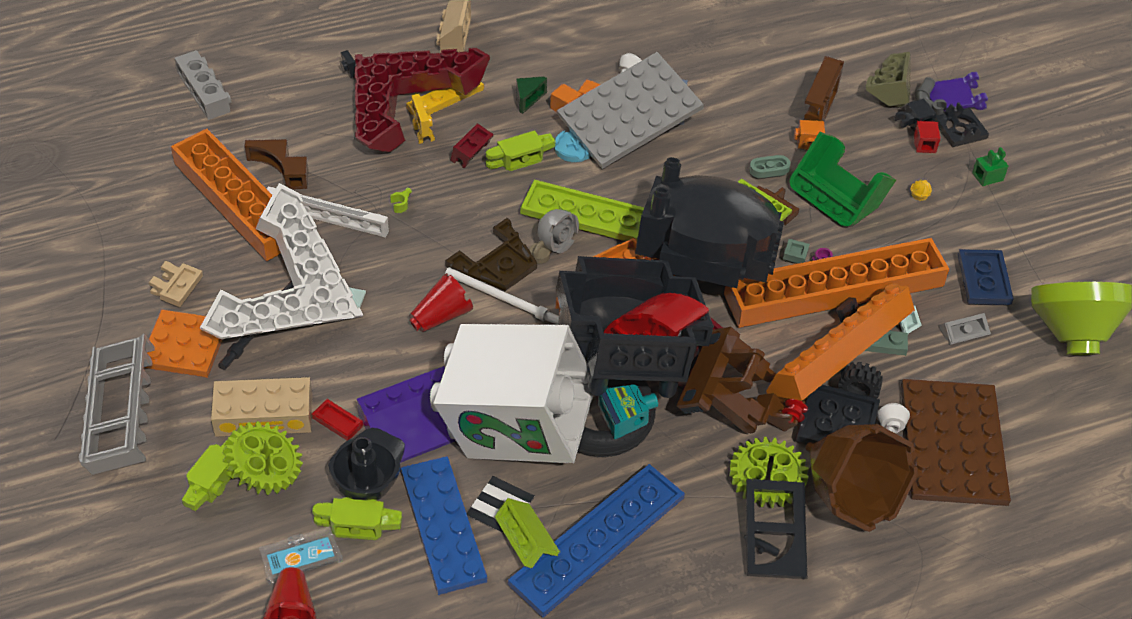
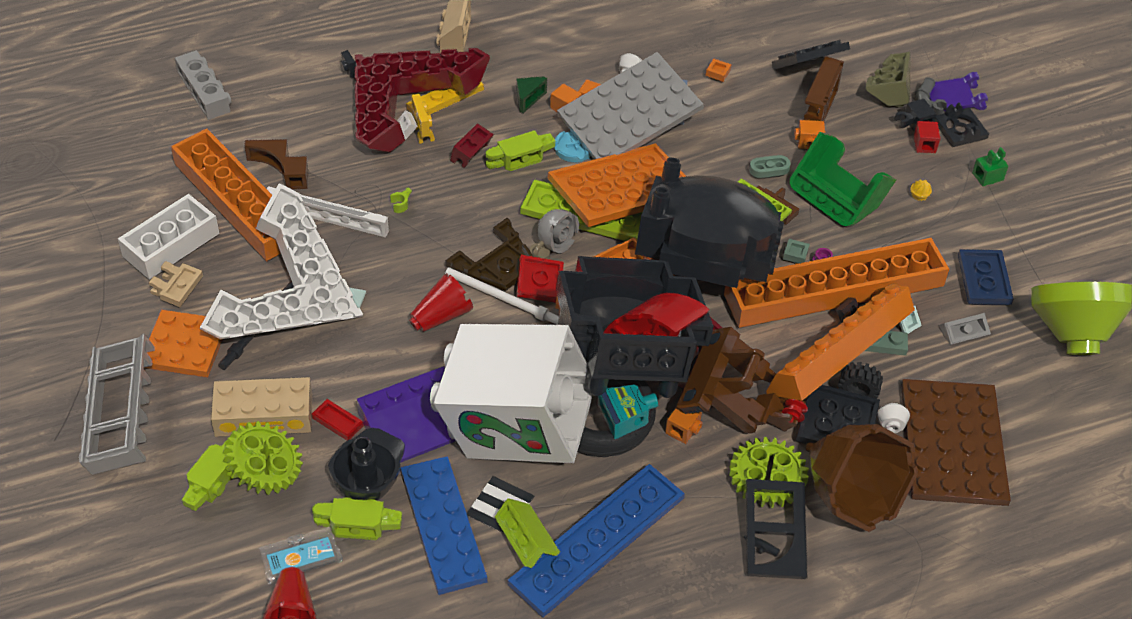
(168, 236): none -> white brick
(407, 123): none -> white plate
(538, 278): none -> red tile
(611, 184): none -> orange plate
(682, 425): none -> orange brick
(718, 70): none -> orange plate
(810, 53): none -> black plate

